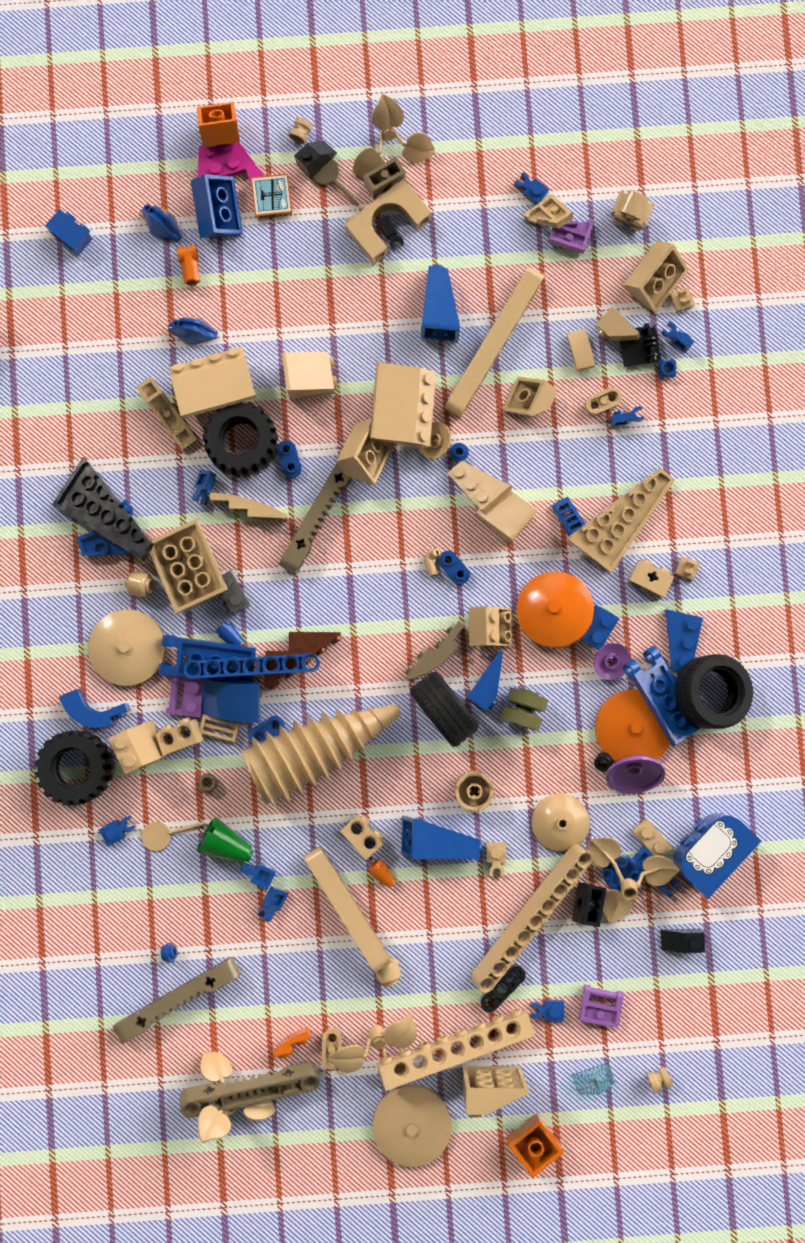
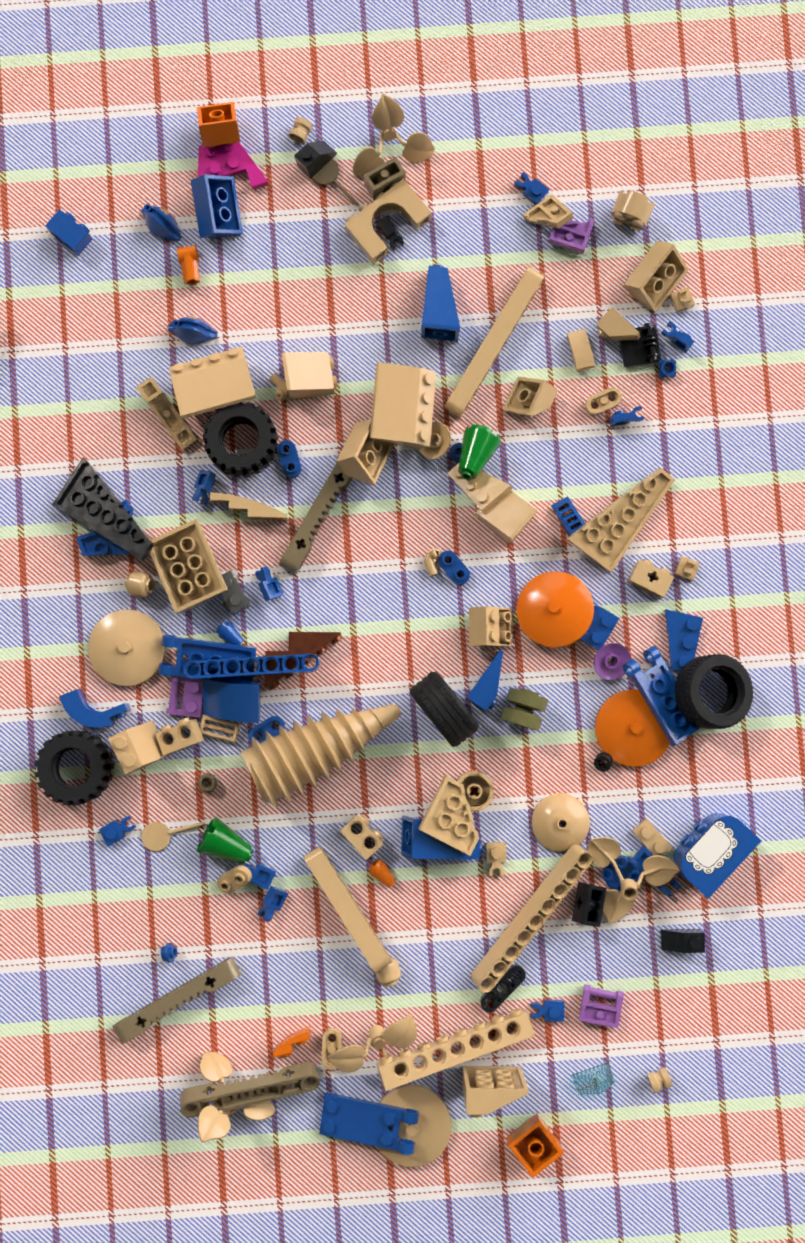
(231, 881): none -> tan plate
(269, 586): none -> blue plate
(271, 195): tile -> none
(281, 389): none -> tan arm
(366, 1122): none -> blue hinge
(431, 659): dark tan slope -> none
(451, 817): none -> tan plate
(476, 450): none -> green cone
(635, 774): medium lavender dish -> none

